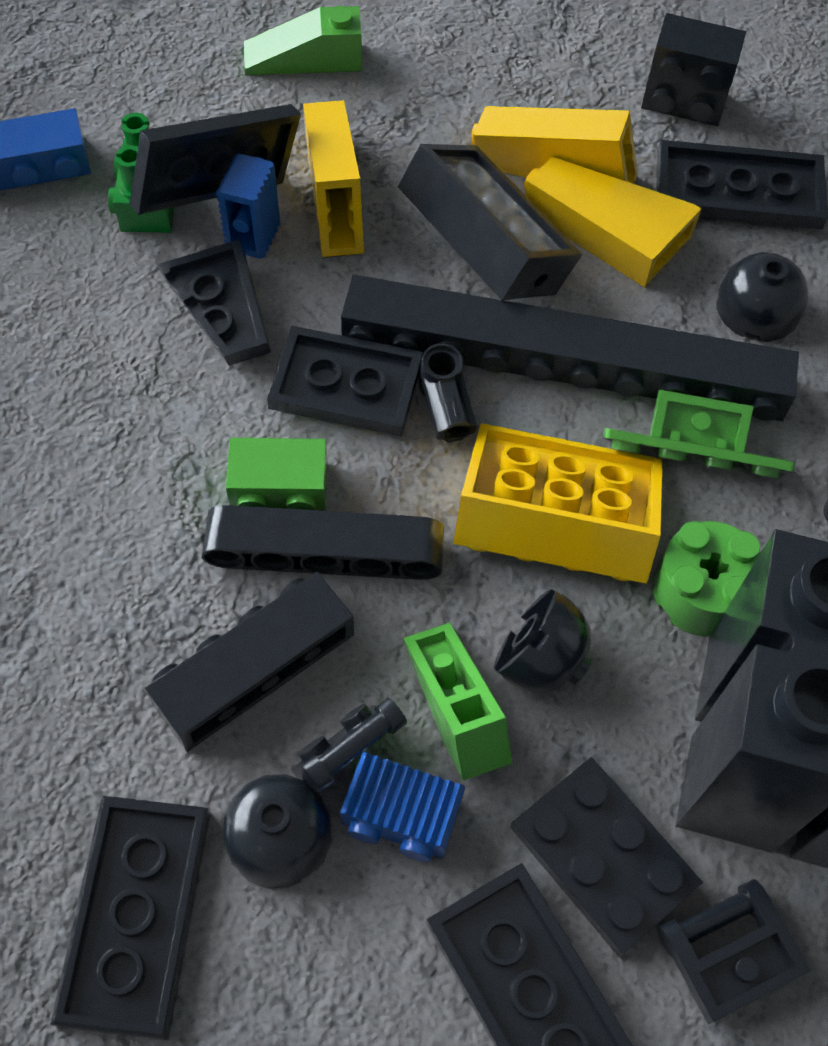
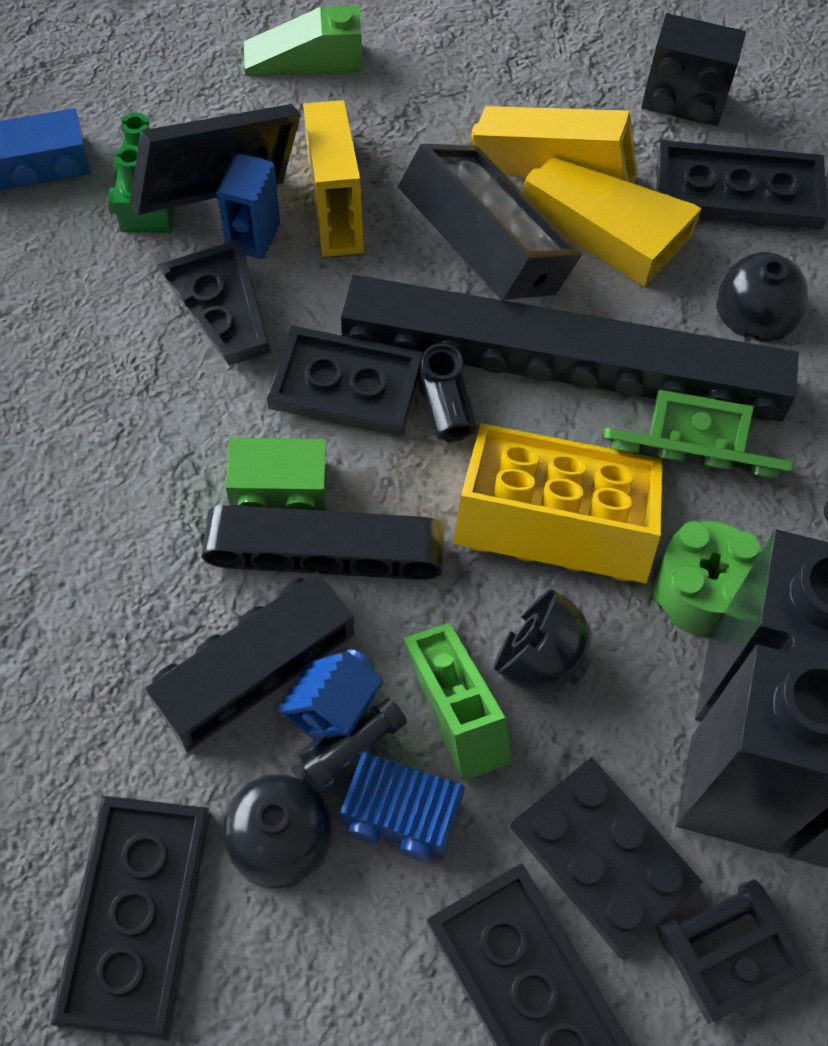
(331, 695): none -> blue brick

